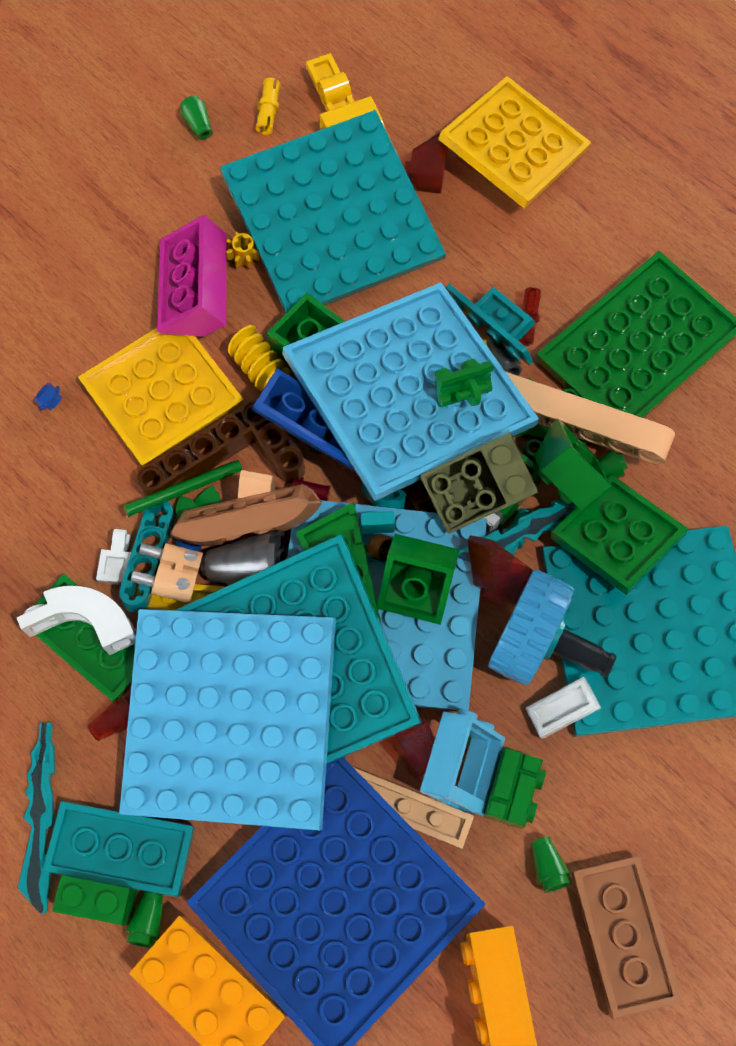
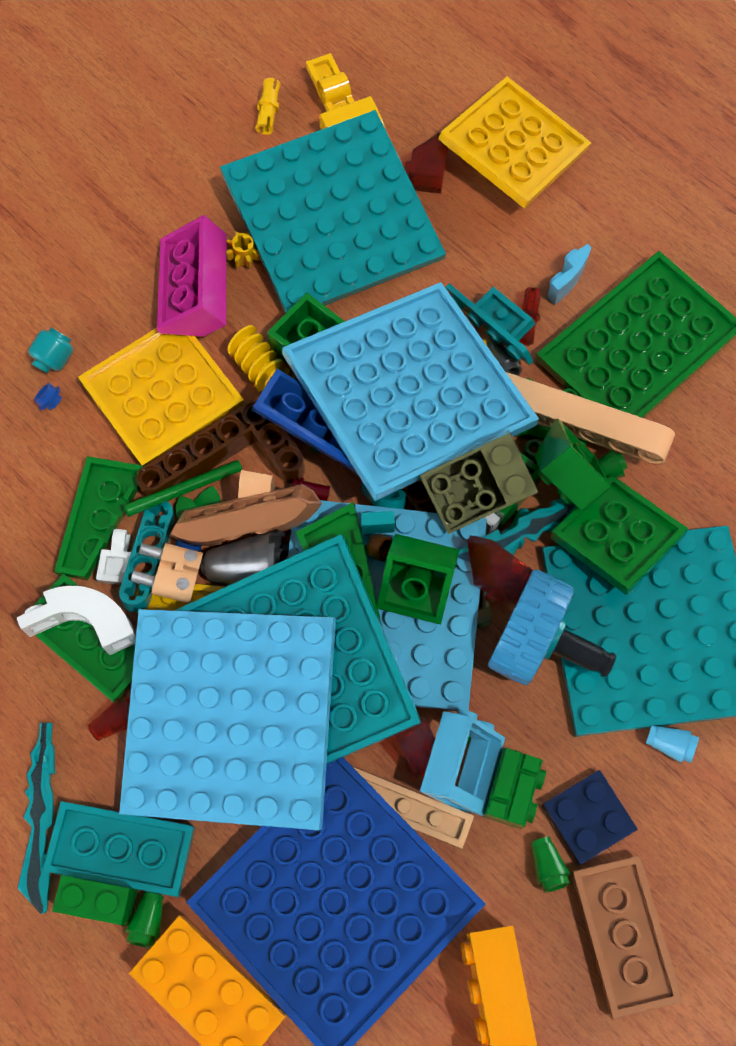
(50, 350): none -> teal head
(95, 514): none -> green wing
(196, 116): green cone -> none
(464, 384): green hips -> none
(484, 614): none -> olive hand
(563, 708): white tile -> none
(572, 270): none -> medium azure slope
(589, 817): none -> dark blue plate
(673, 742): none -> medium azure cone

